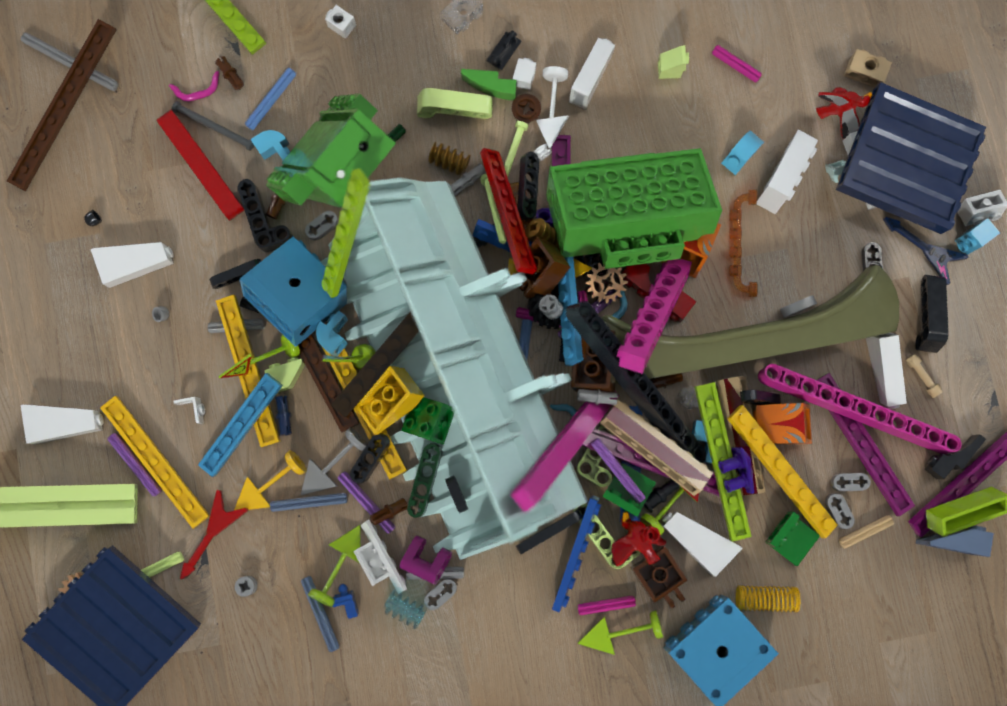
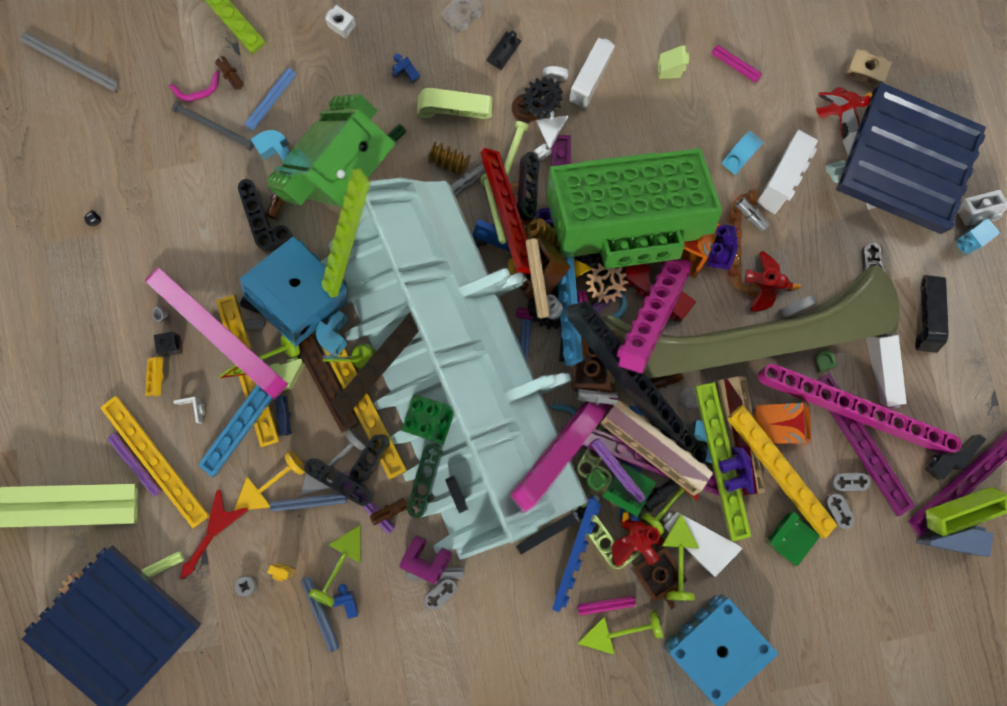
(55, 423): white slope -> none
(61, 105): reddish brown plate -> none
(128, 262): white slope -> none
(154, 376): none -> yellow plate
(167, 344): none -> black brick
(200, 165): red beam -> none
(217, 333): none -> beam
(232, 275): black beam -> none
(281, 572): none -> yellow plate
(324, 229): light grey beam -> none
(340, 479): none -> black beam
(376, 561): white bracket -> none
(389, 399): yellow slope -> none
(404, 609): clear light blue piece -> none
(406, 66): none -> blue piece
(490, 84): bright green slope -> none
(525, 73): white brick -> none
(537, 278): none -> tan axle
(551, 99): none -> black gear
(596, 480): none -> bright green tile
(680, 537): none -> lime piece
(724, 248): none -> dark purple connector
(740, 598): yellow piece -> none
(751, 214): none -> light grey pin
(759, 397): black beam -> none
(770, 282): none -> red animal
(825, 360): none -> bright green tile
(866, 531): tan axle -> none
(933, 389): tan bar -> none
(936, 255): dark blue piece -> none

